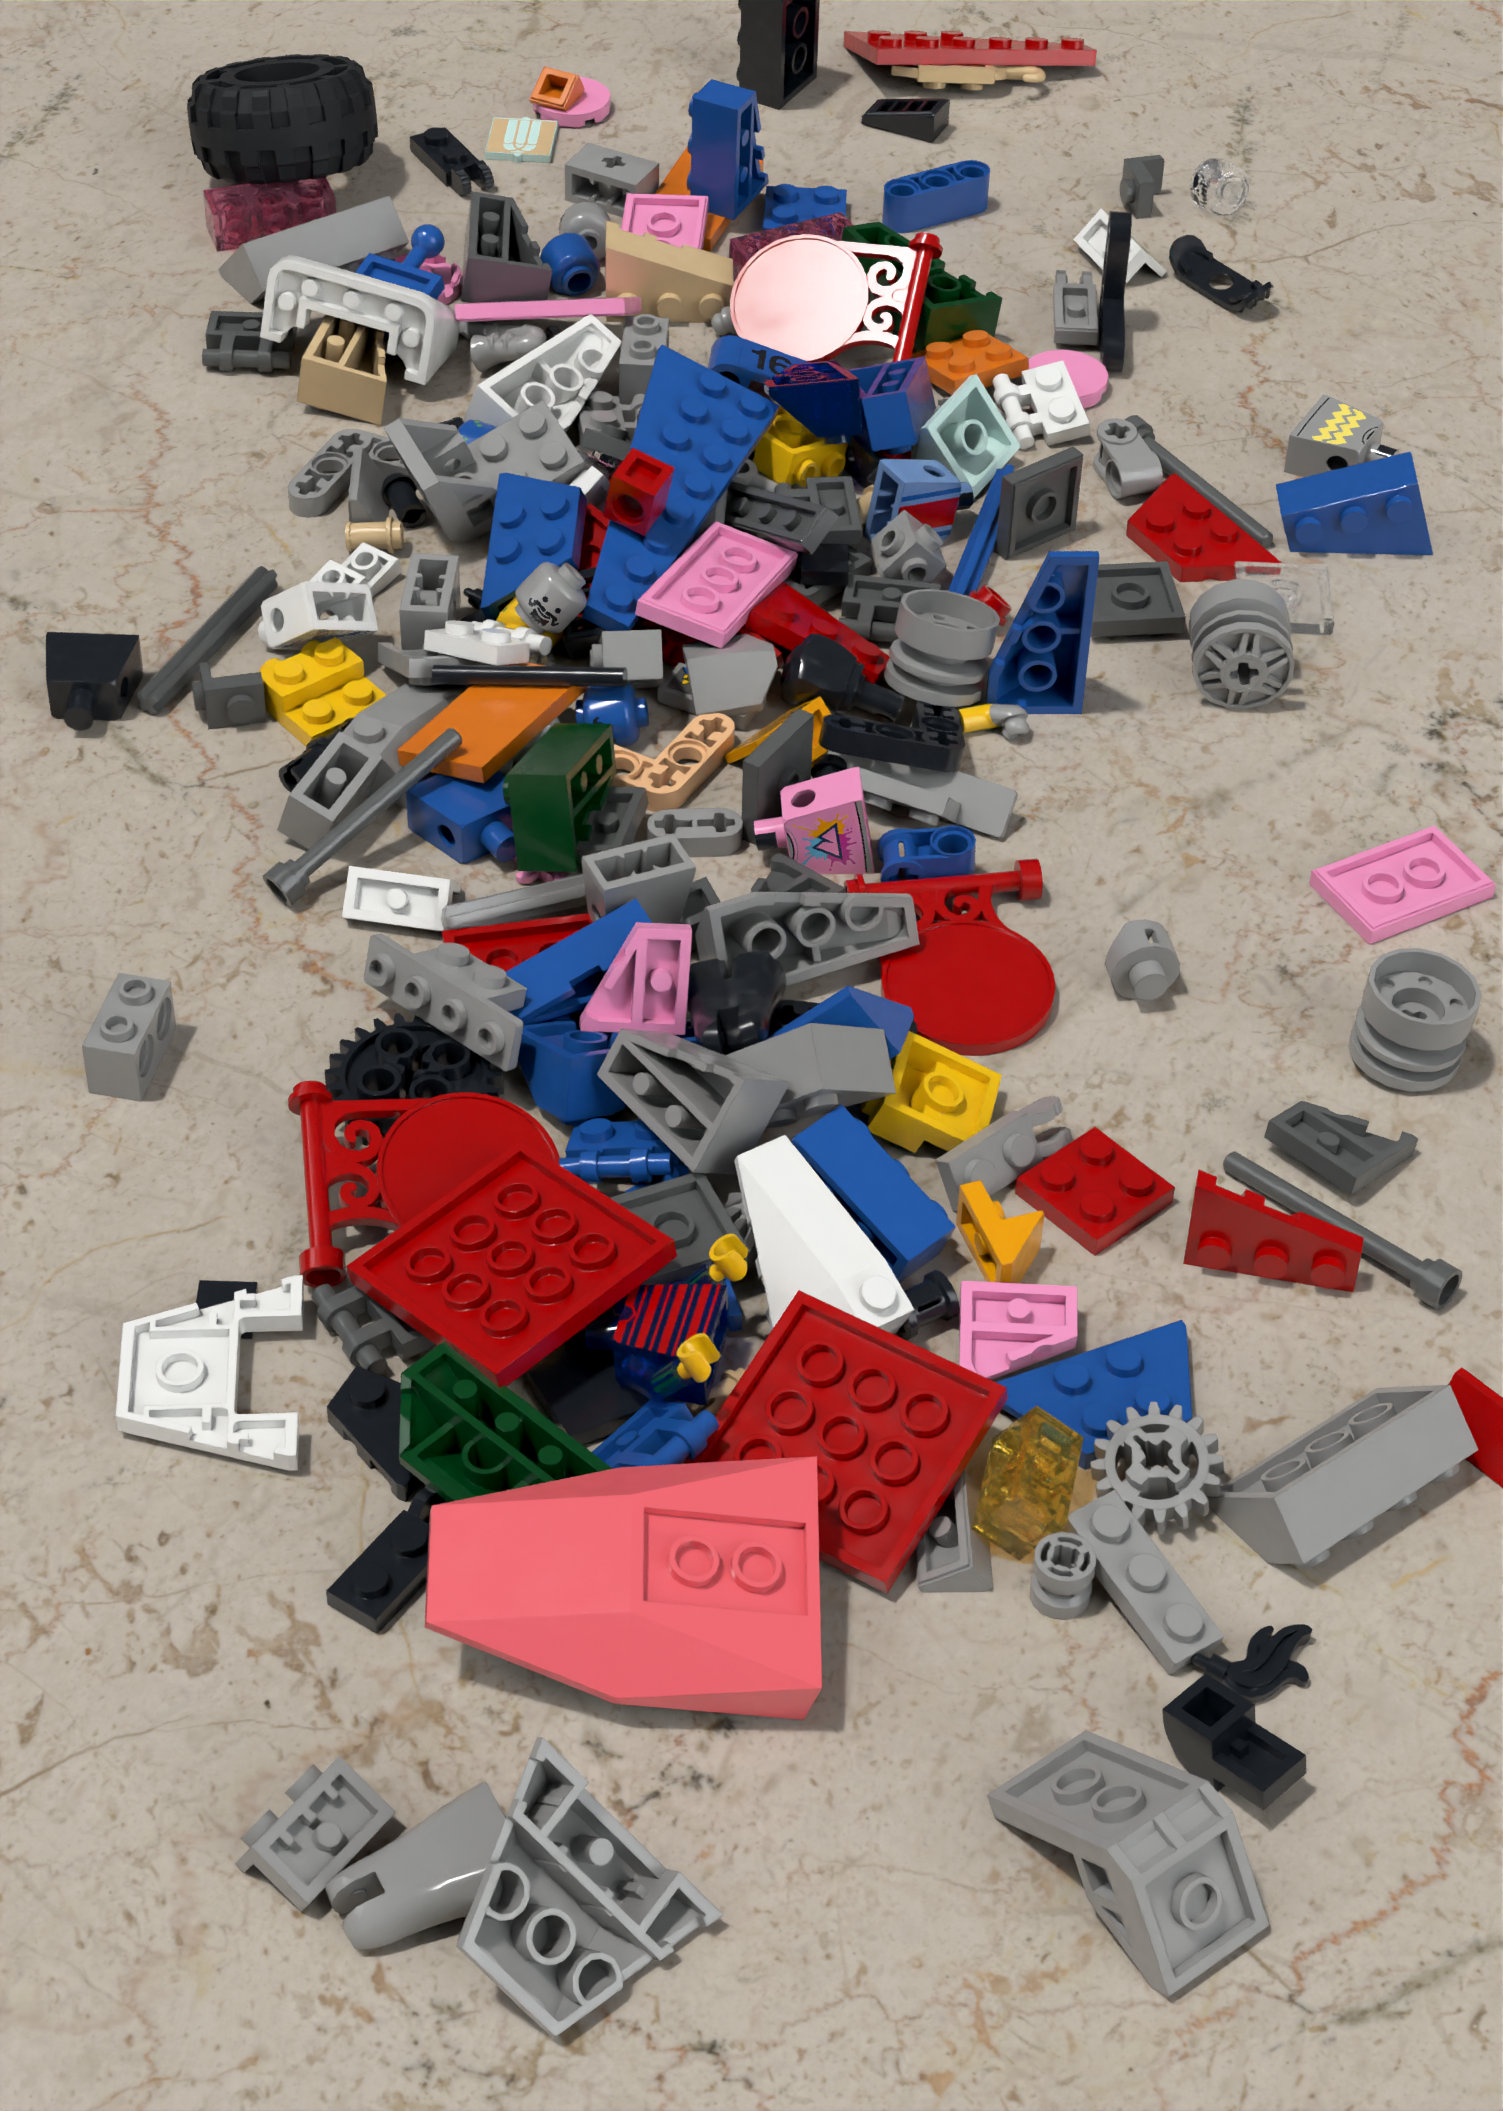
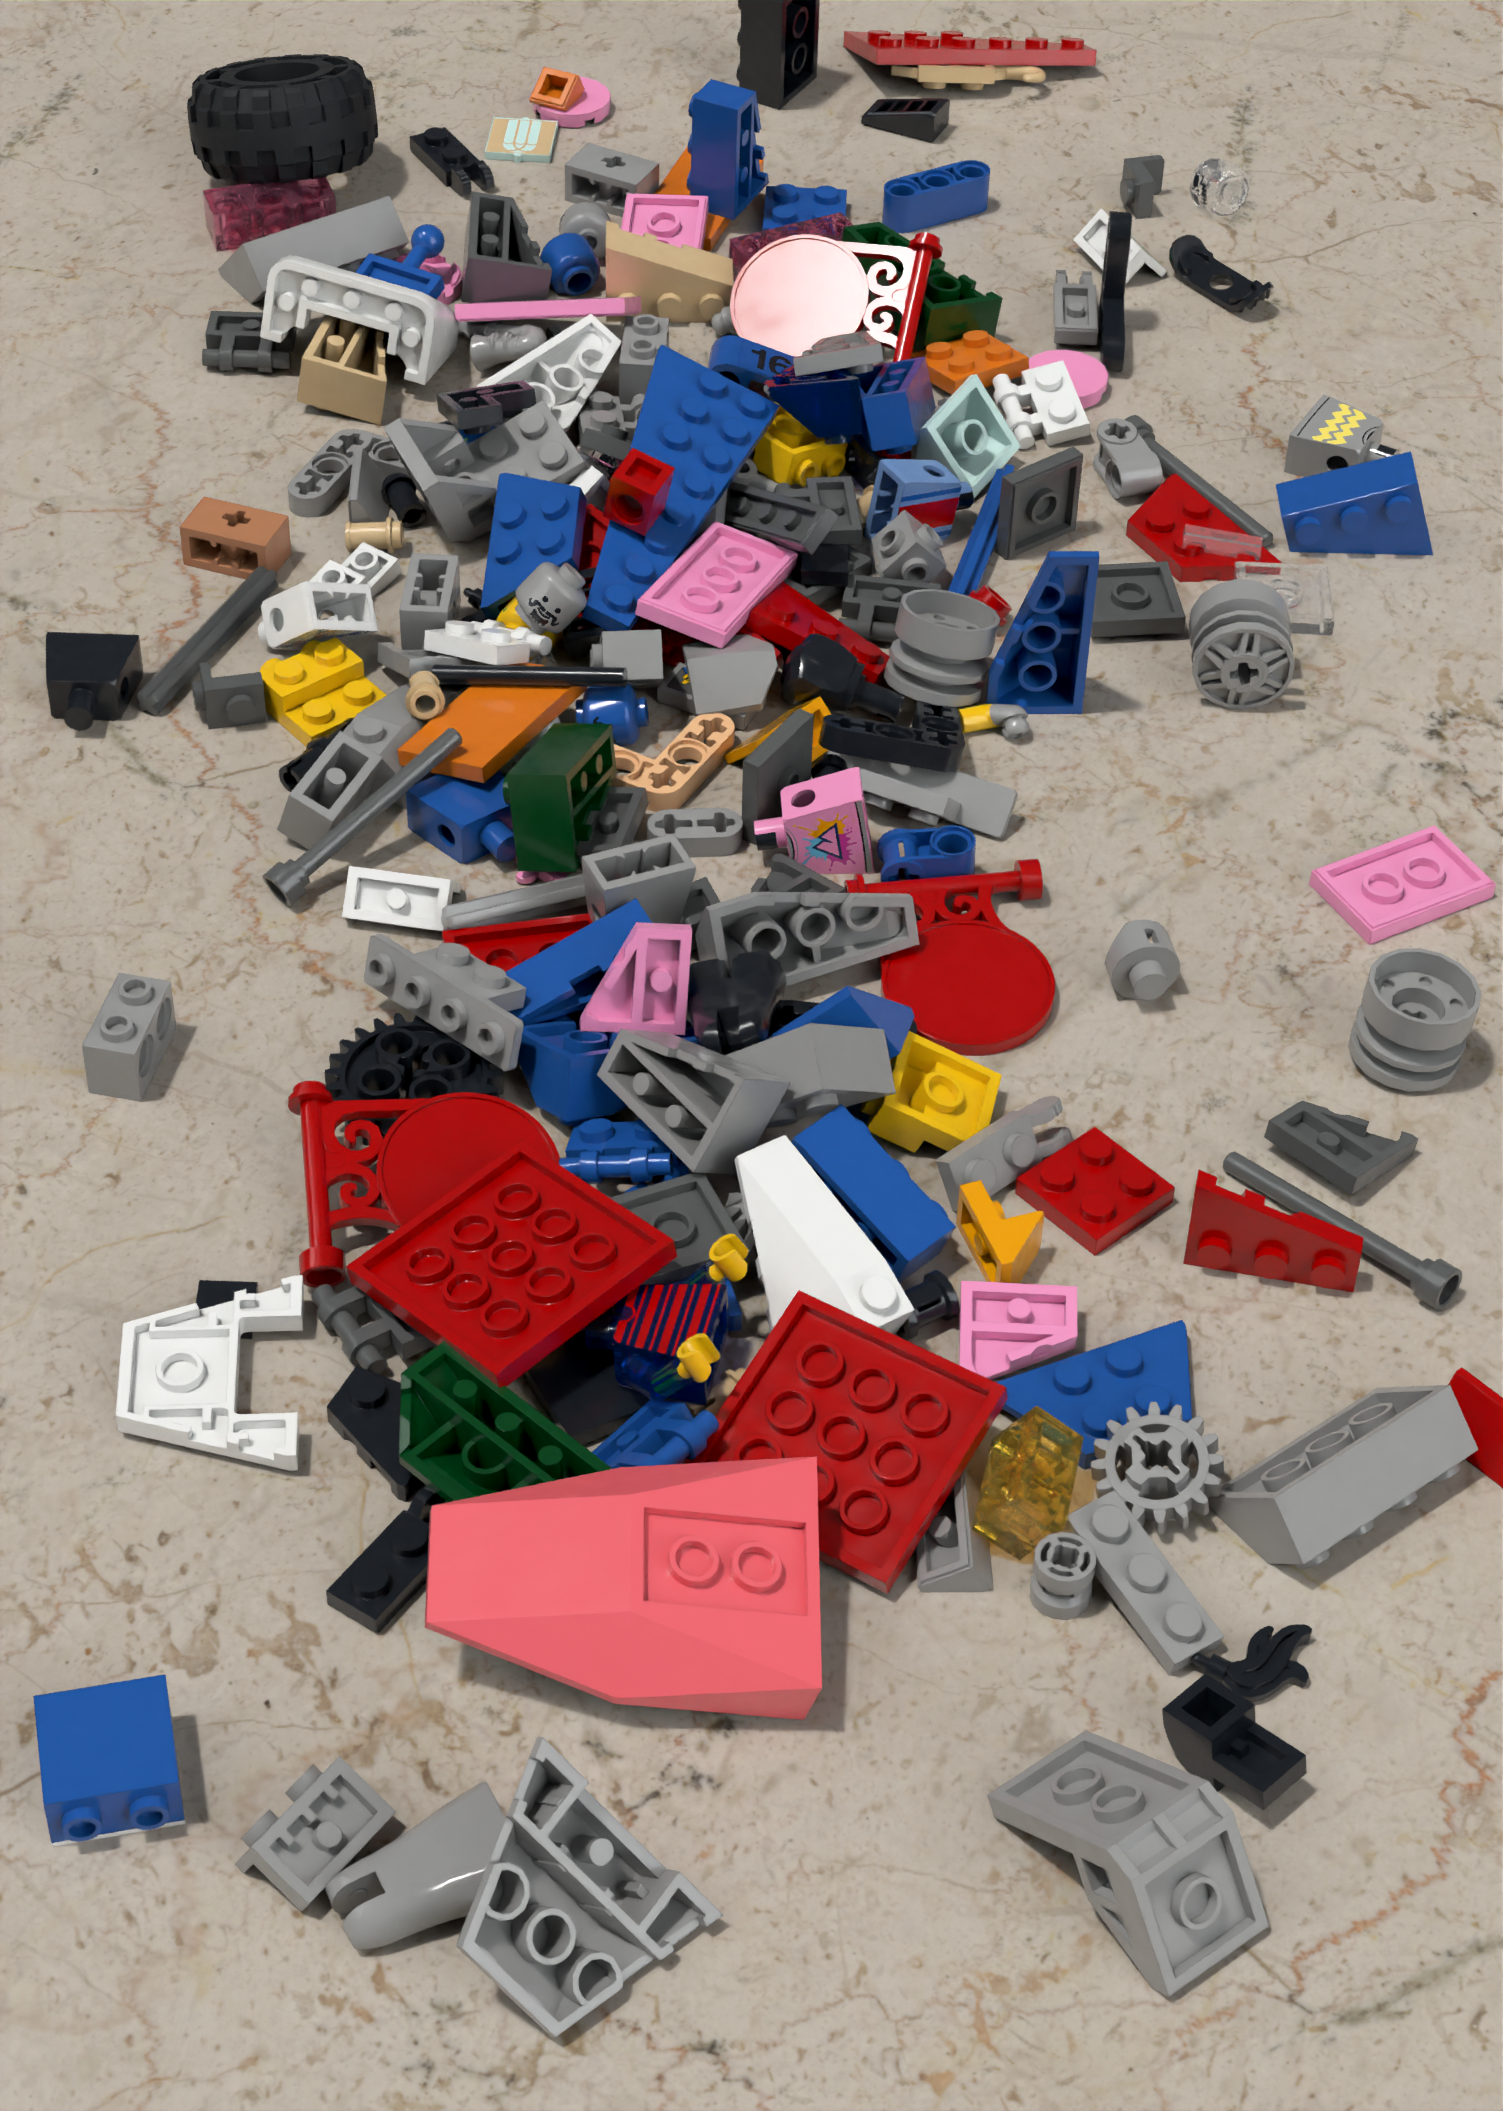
(108, 1760): none -> blue piece
(234, 538): none -> nougat brick
(424, 696): none -> tan pin
(480, 407): none -> black plate
(850, 351): none -> light grey wing
(1222, 542): none -> clear piece

